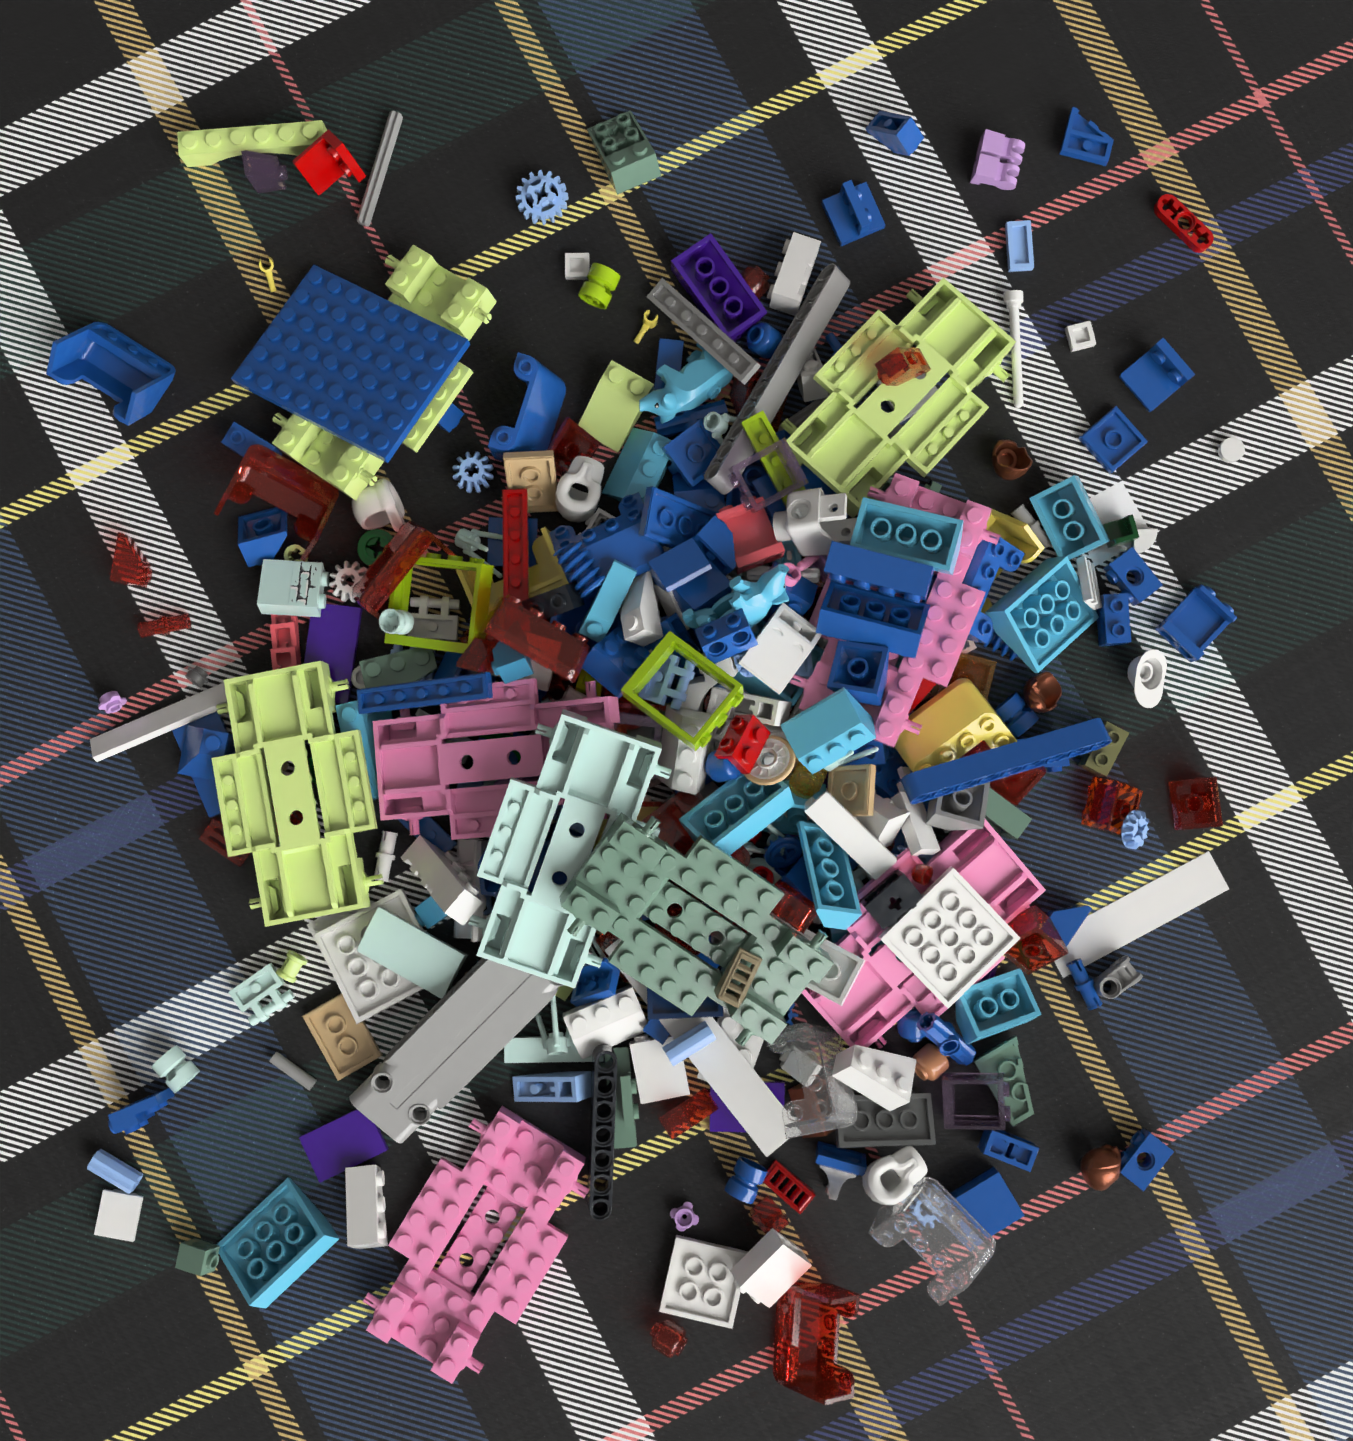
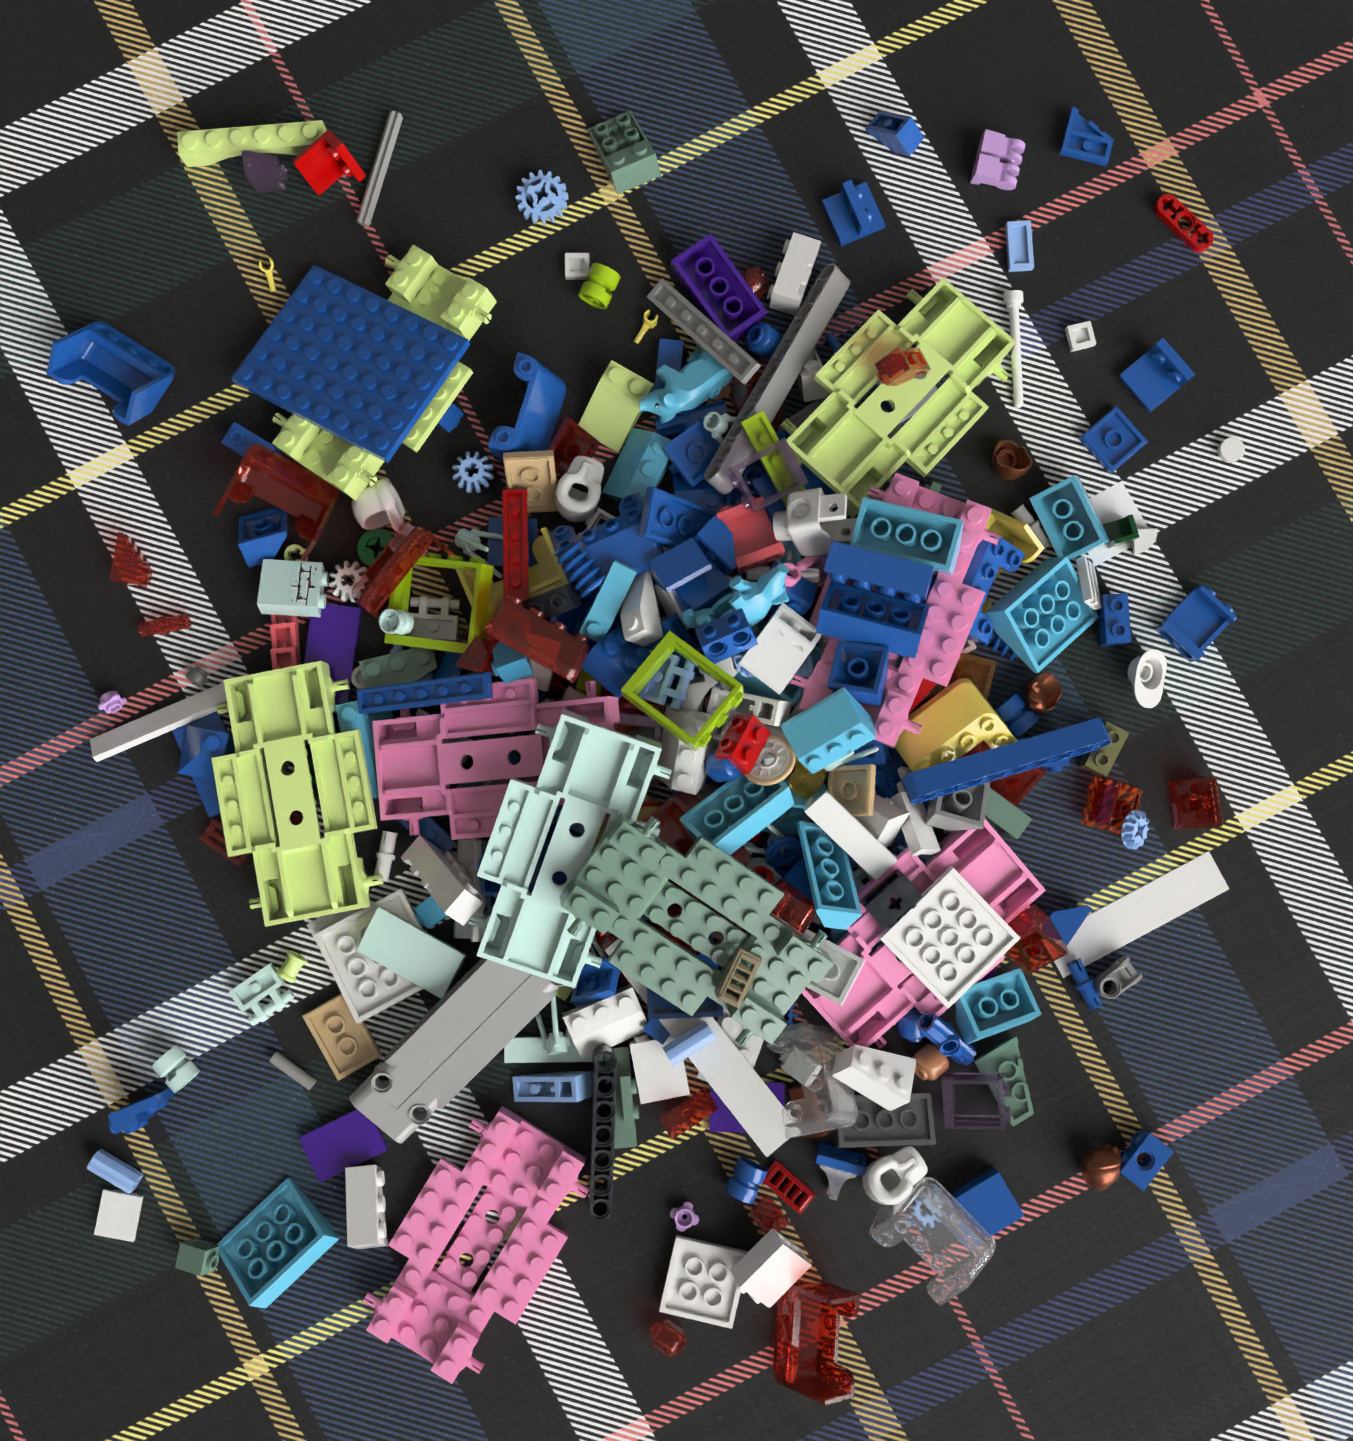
(922, 874): clear red hinge -> none
(1008, 1148): blue brick -> none
(1145, 579): blue brick -> none

